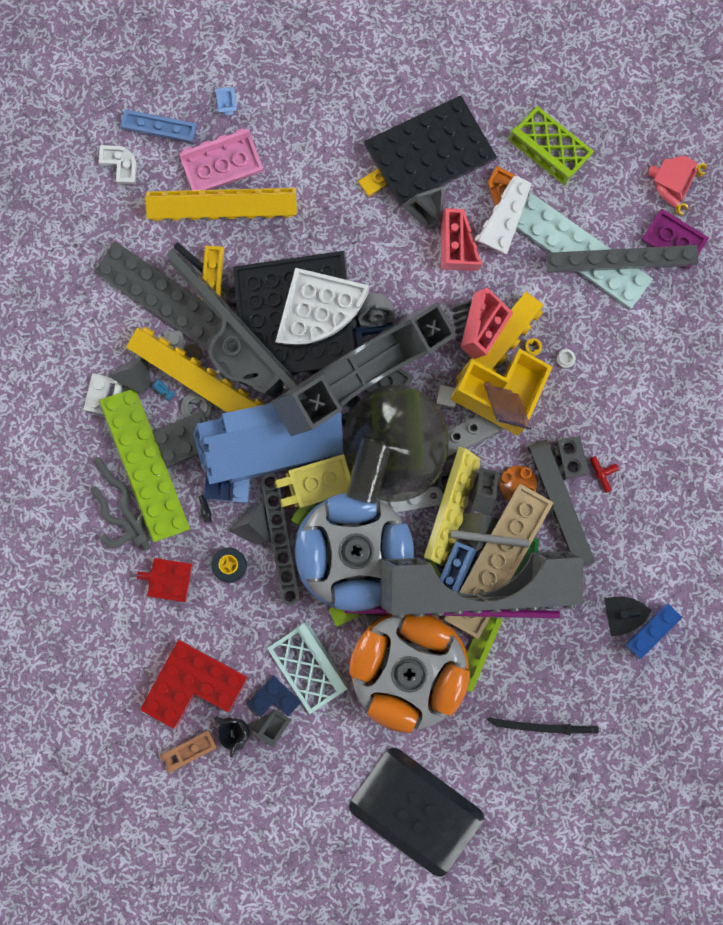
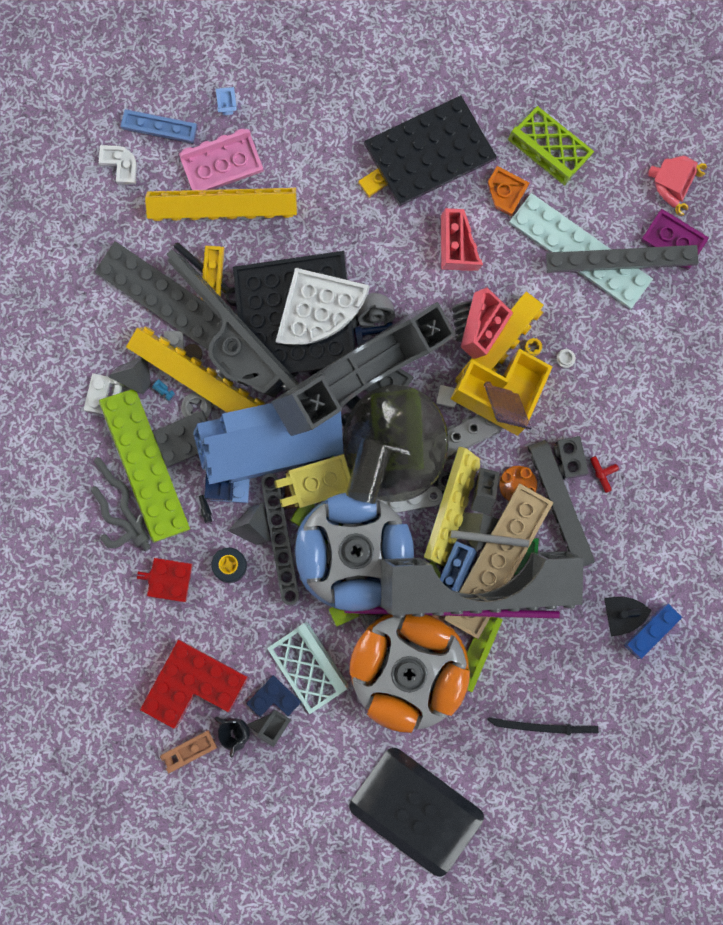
(427, 206): dark grey slope -> none
(502, 224): white wing -> none

